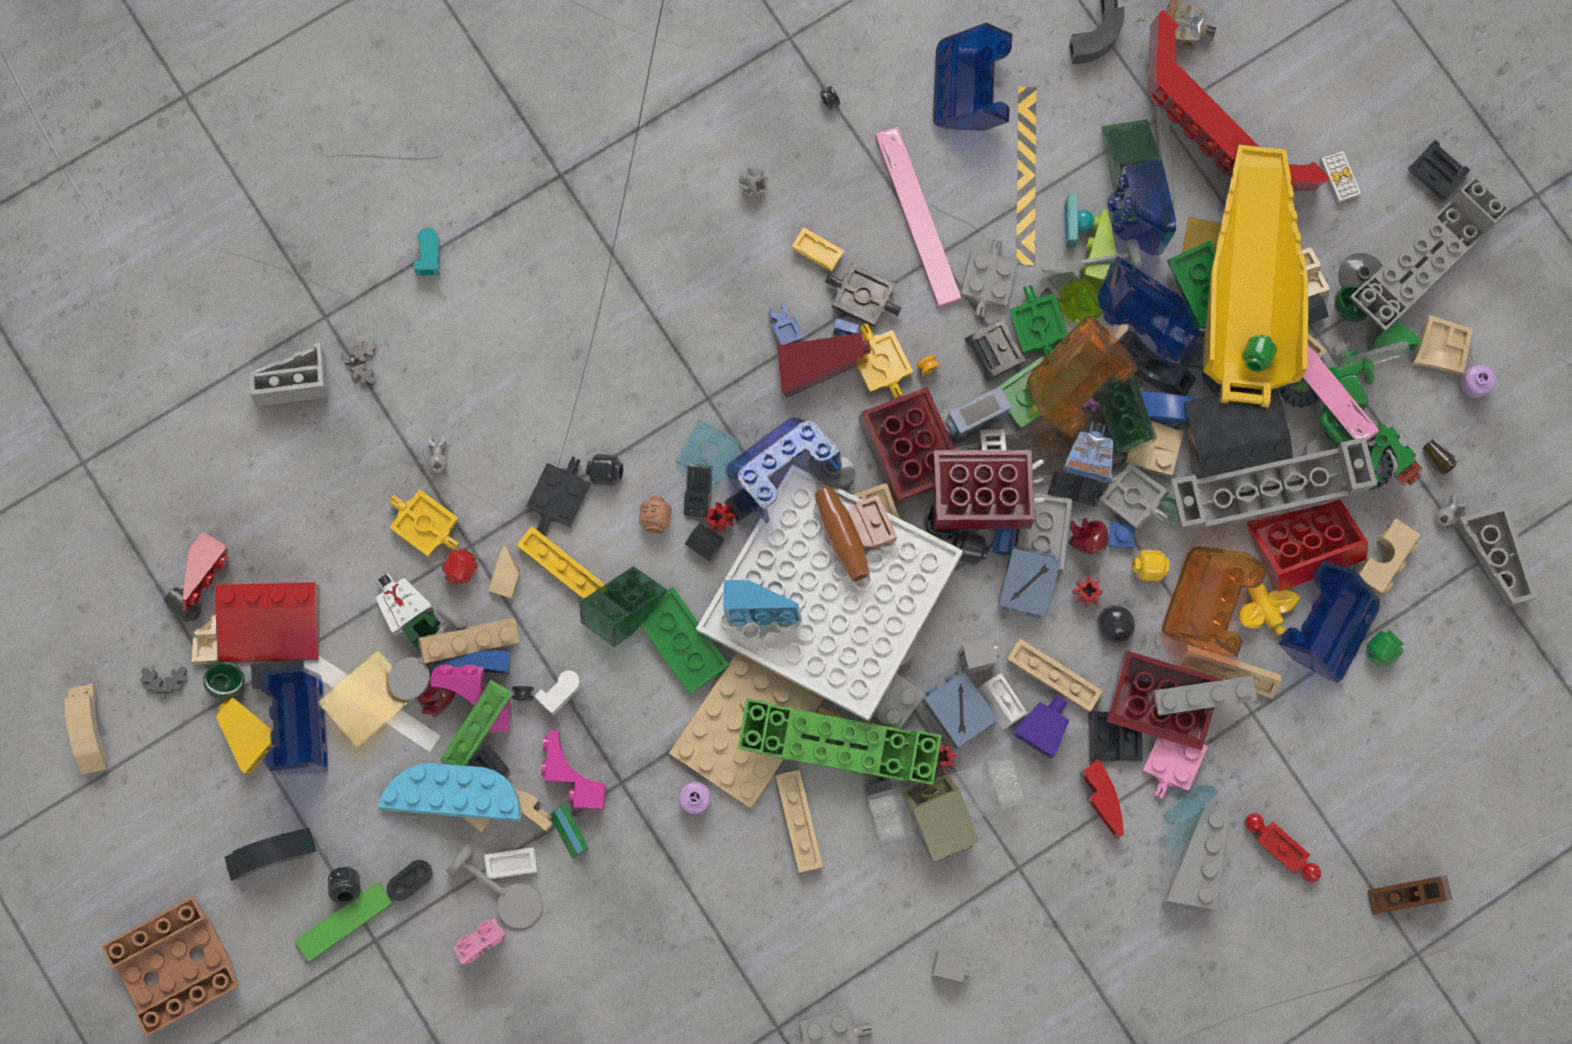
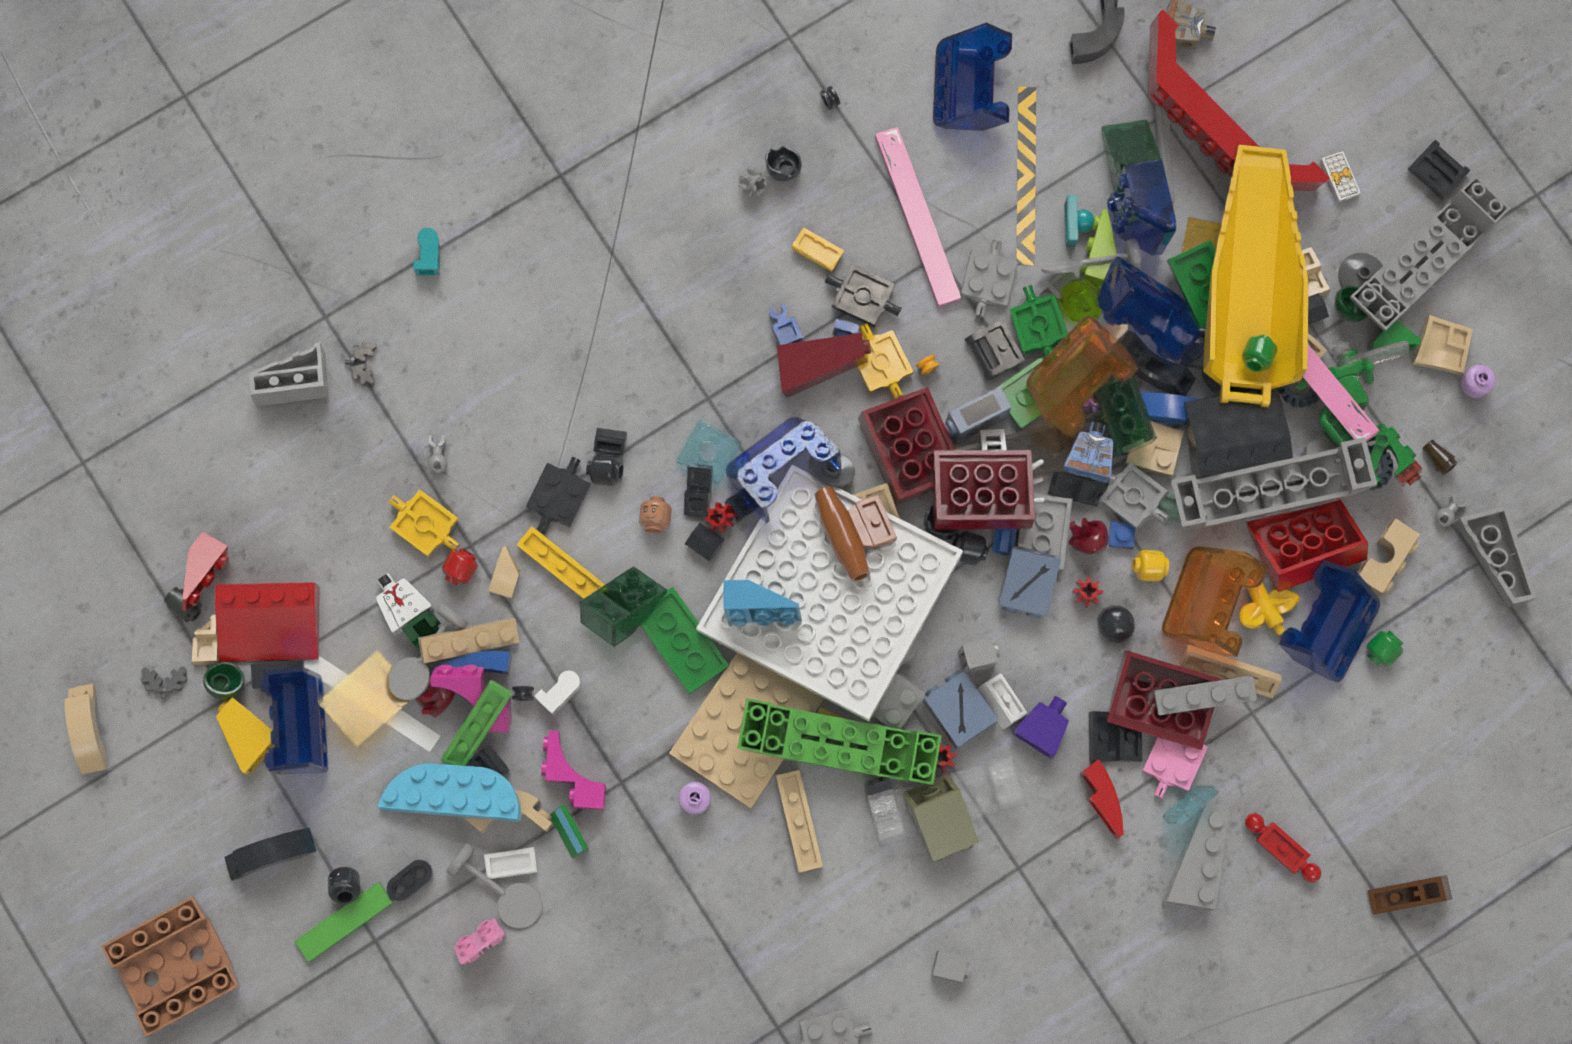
(610, 441): none -> black piece
(783, 164): none -> black hair
(1054, 675): tan plate -> none

